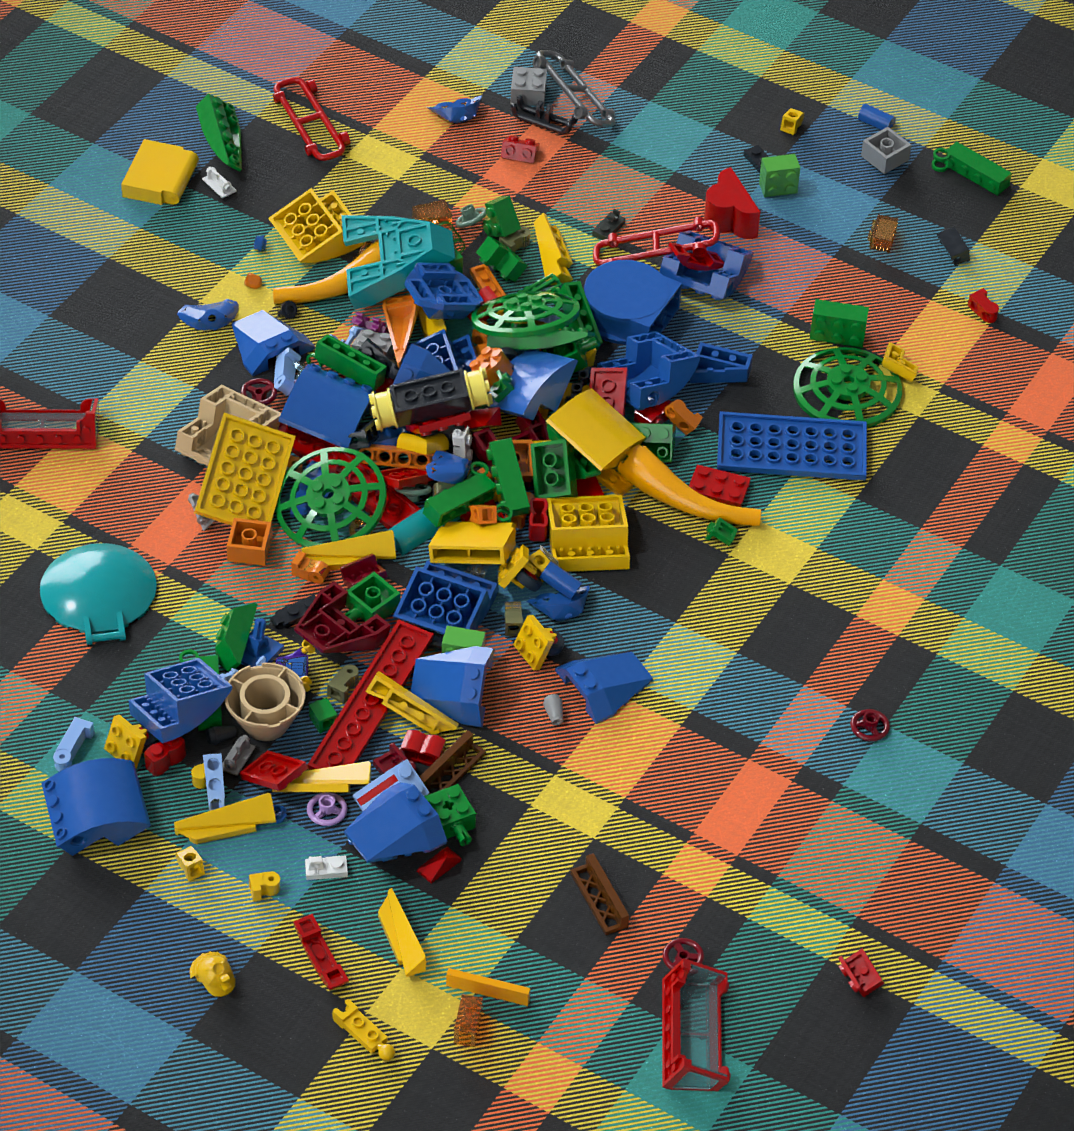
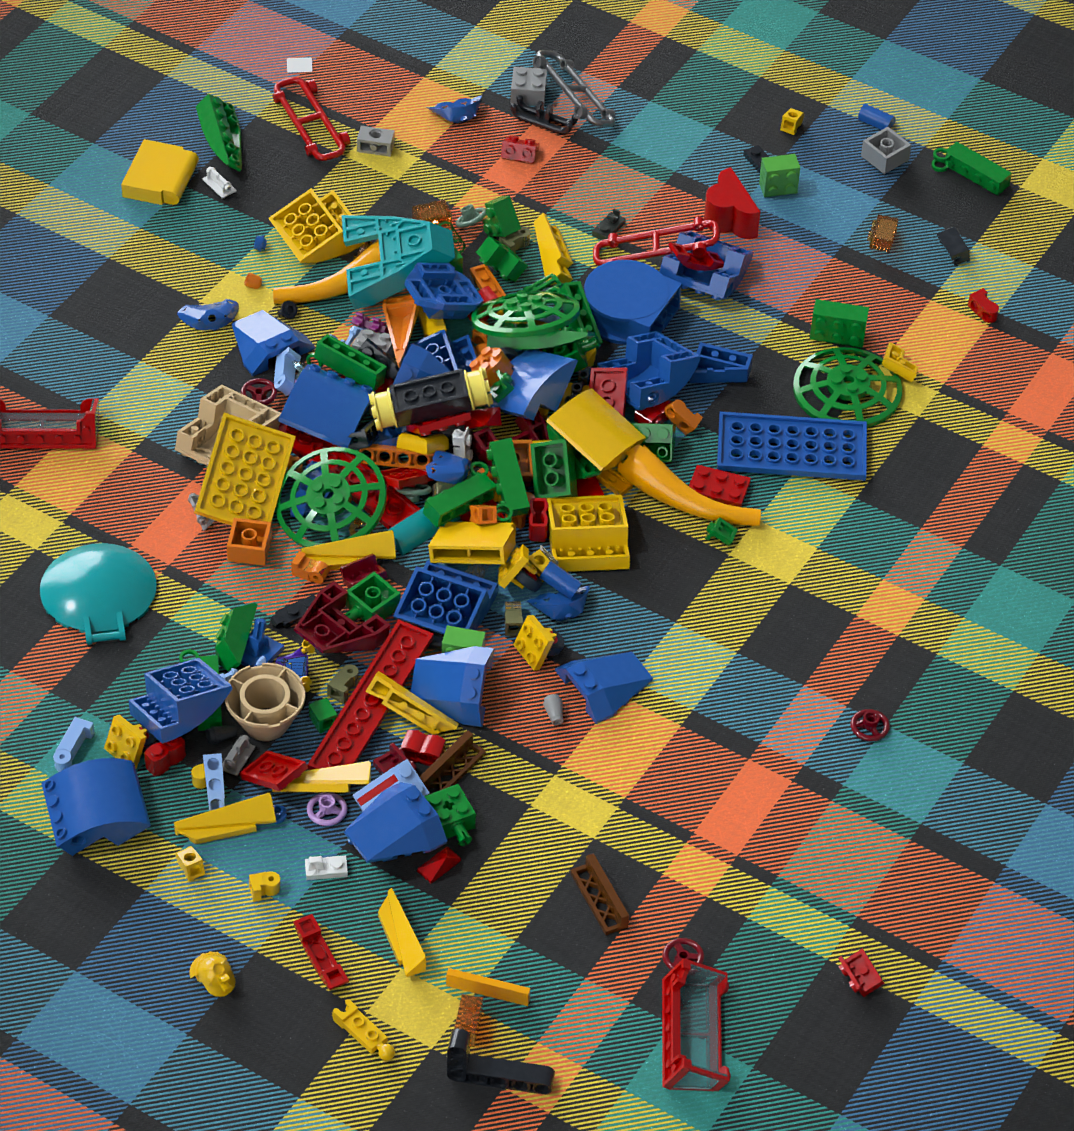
(299, 64): none -> white sticker
(375, 141): none -> light grey brick
(494, 1071): none -> black beam

